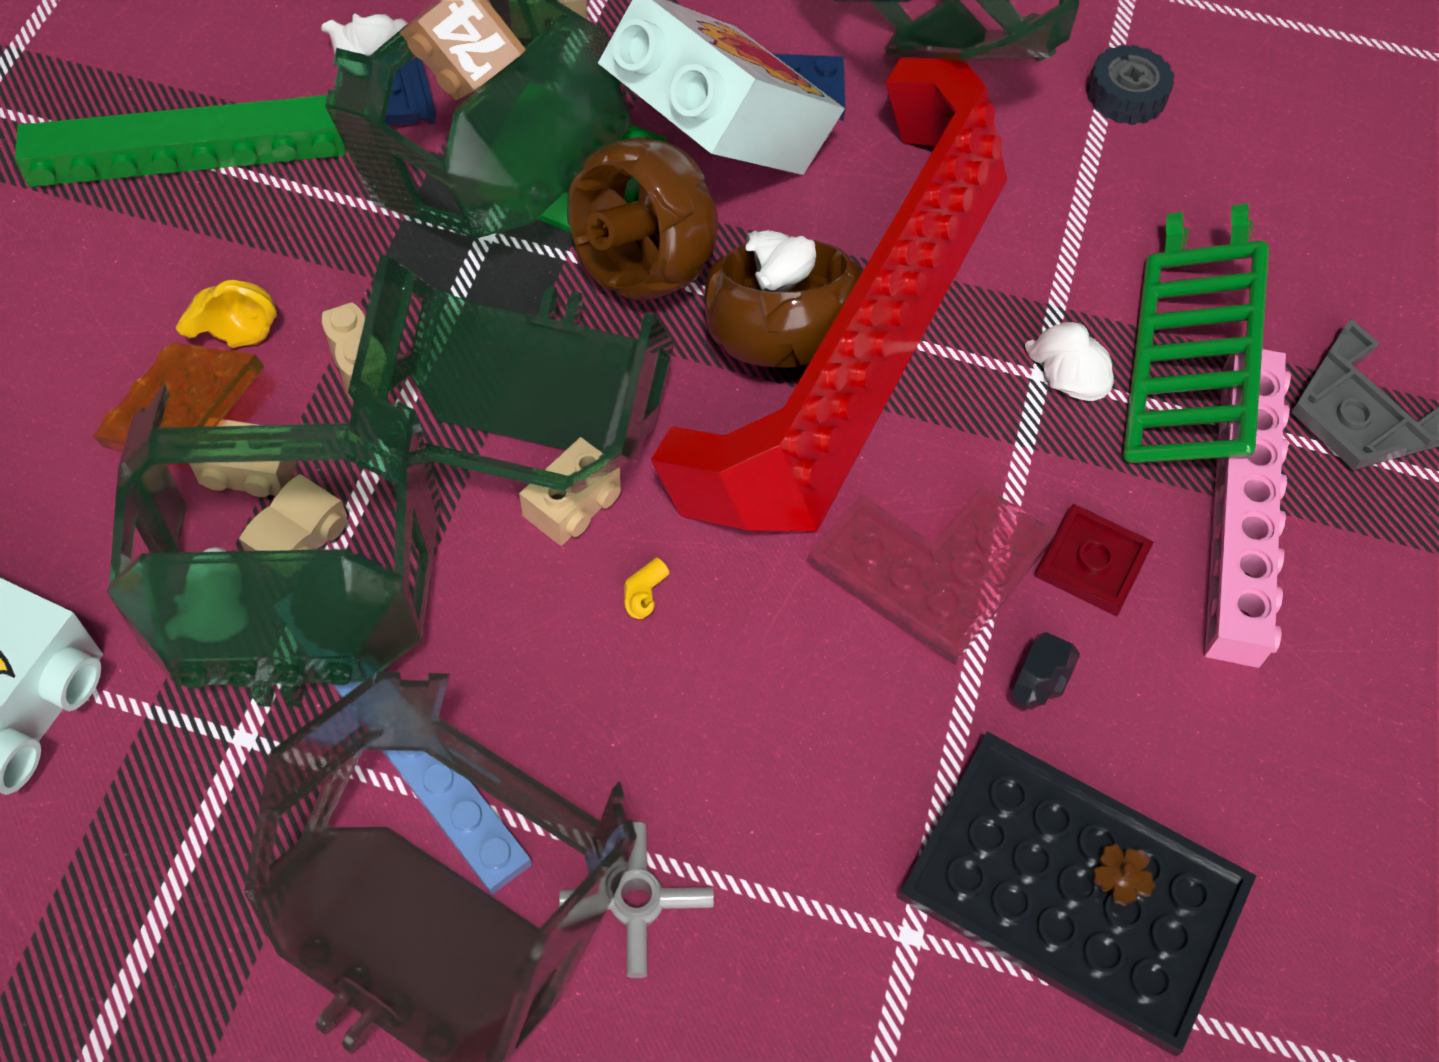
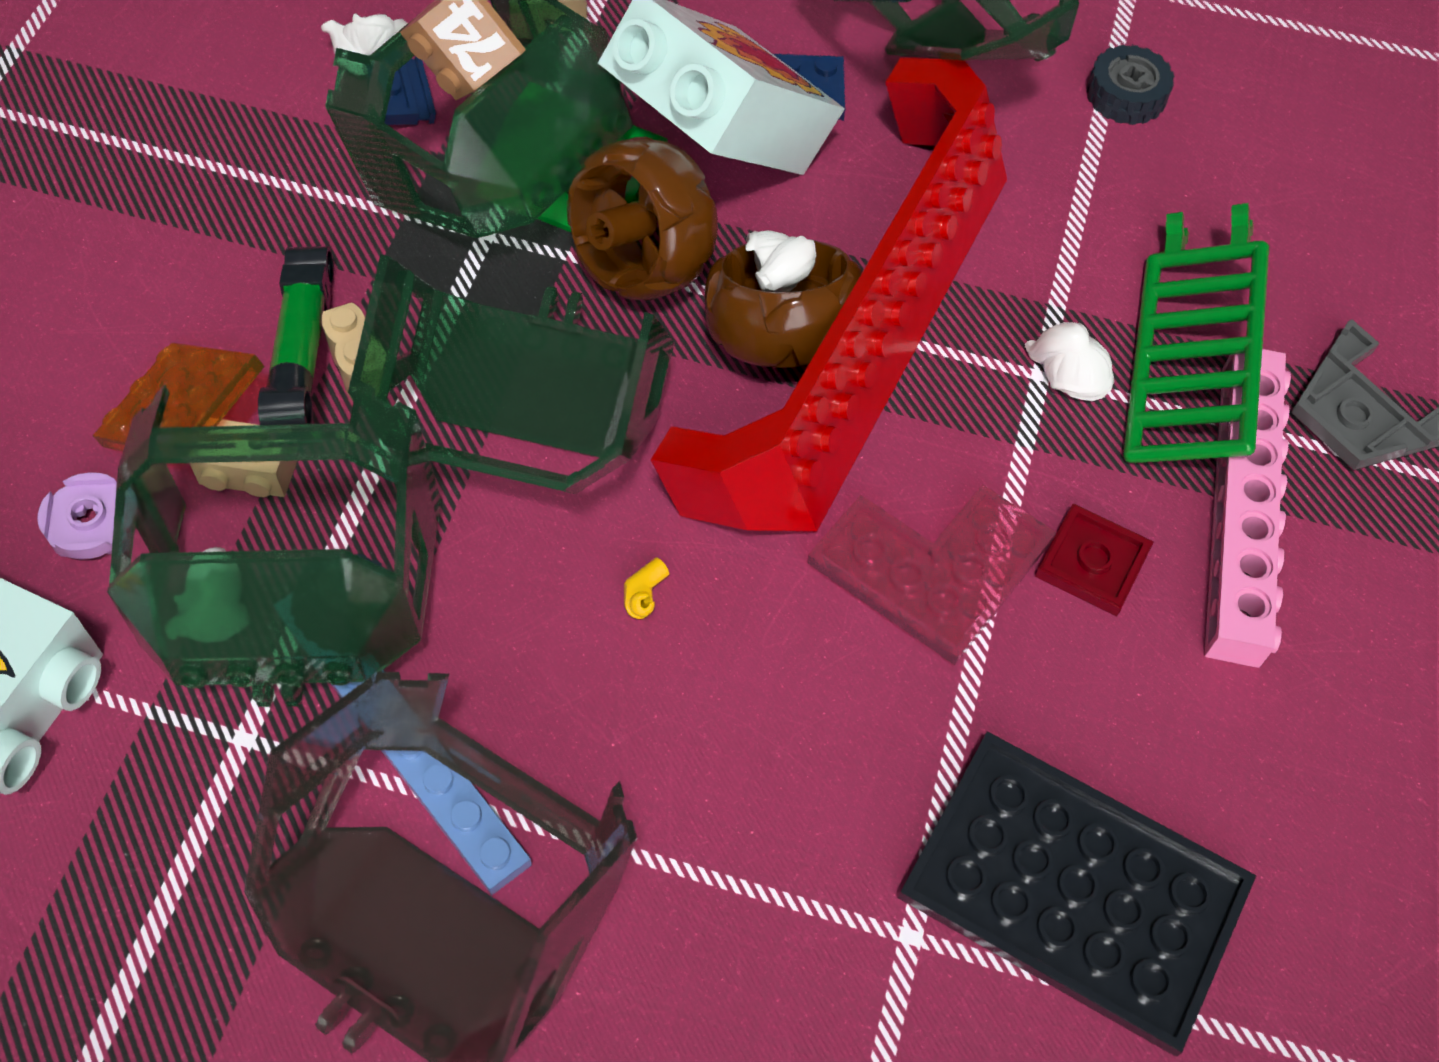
(59, 516): none -> lavender plate
(176, 141): green brick -> none
(231, 312): yellow hair -> none
(297, 519): tan brick -> none
(305, 295): none -> piece
(564, 513): tan brick -> none
(661, 898): light grey bar -> none
(1044, 671): black rock -> none
(1124, 874): reddish brown plant -> none

